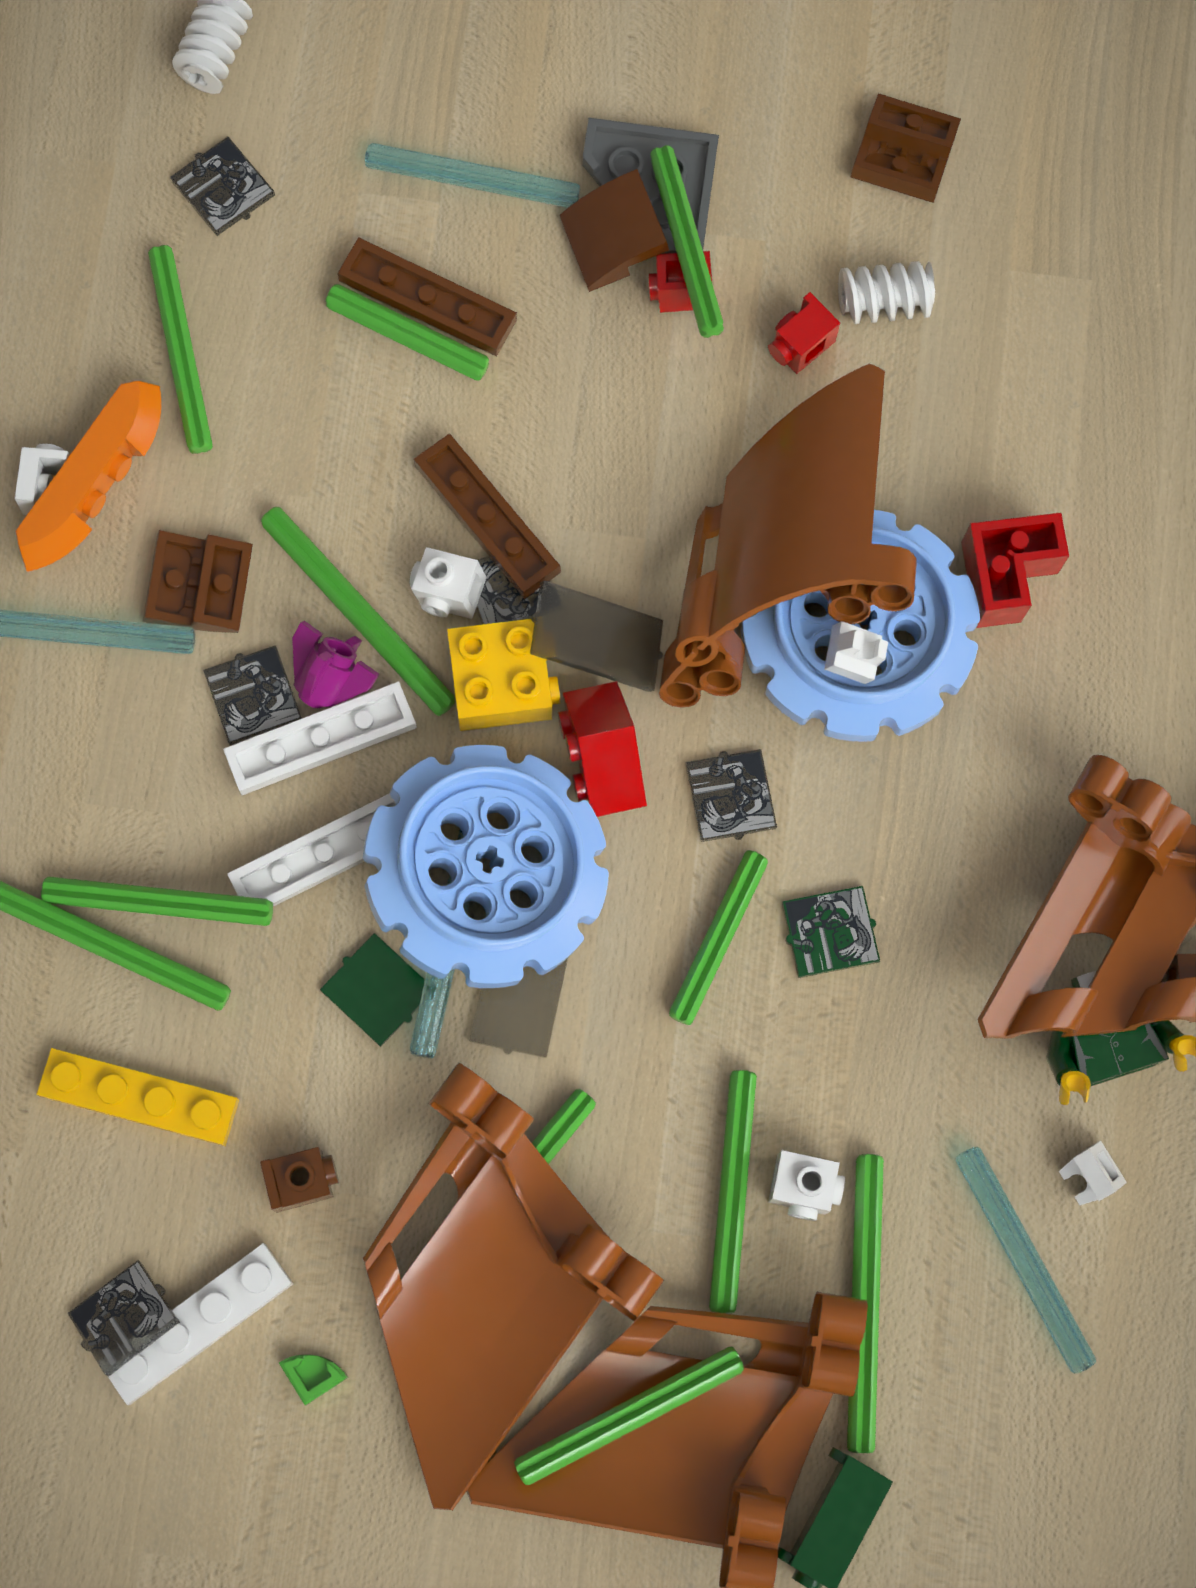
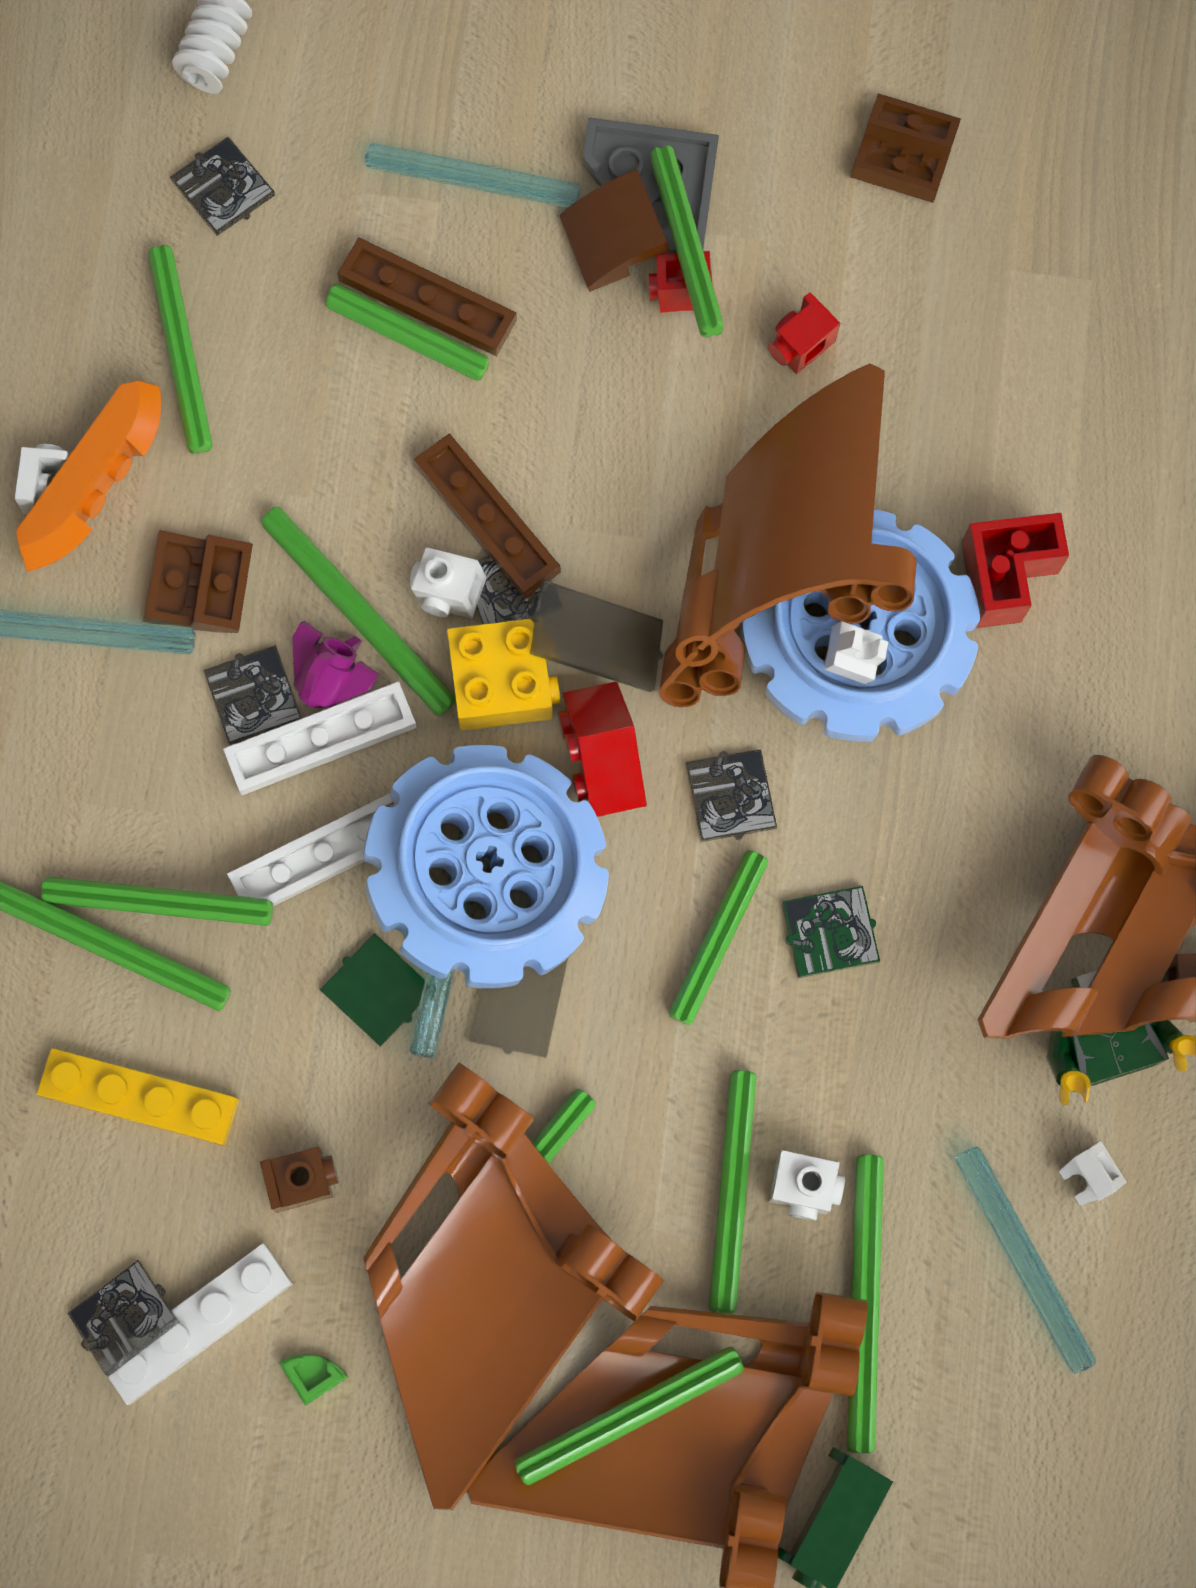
(886, 291): white piece -> none

